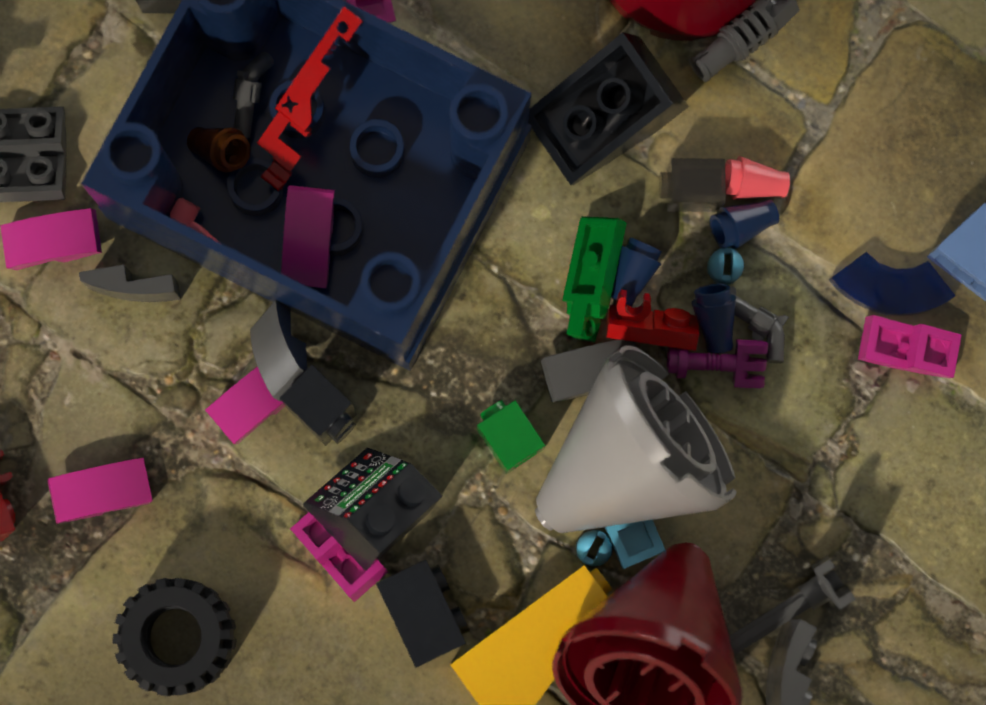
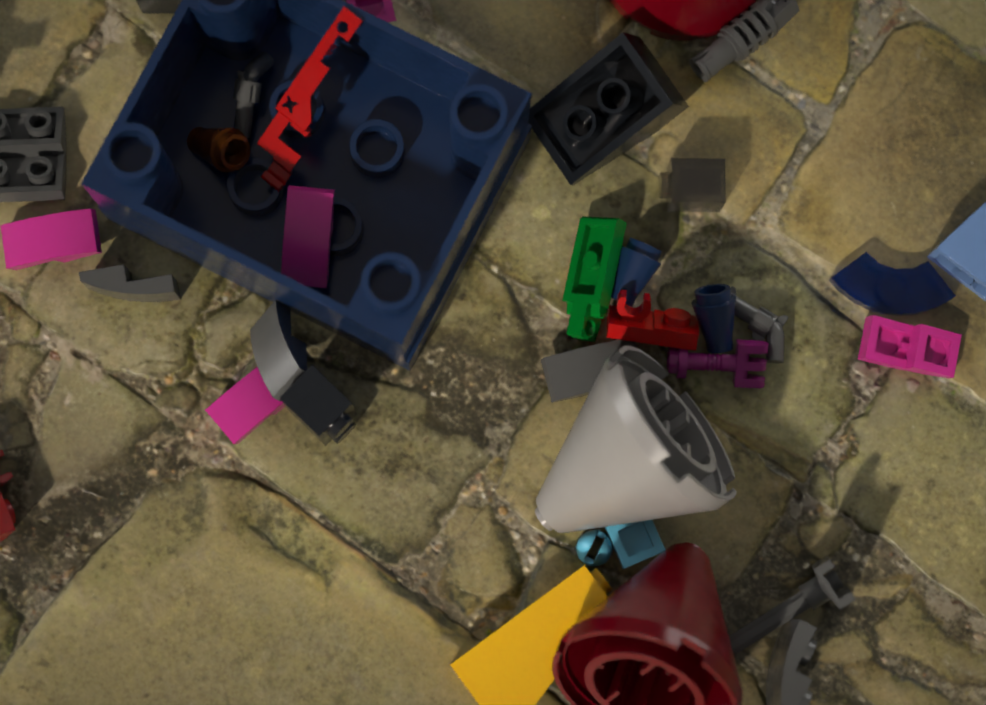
(99, 490): dark pink slope -> none
(135, 636): black tyre -> none
(185, 213): coral hand -> none
(336, 559): dark pink slope -> none
(372, 504): black slope -> none
(422, 612): black hinge -> none
(509, 435): green brick -> none
(716, 266): medium azure hinge -> none
(741, 223): dark blue cone -> none
(754, 180): coral cone -> none

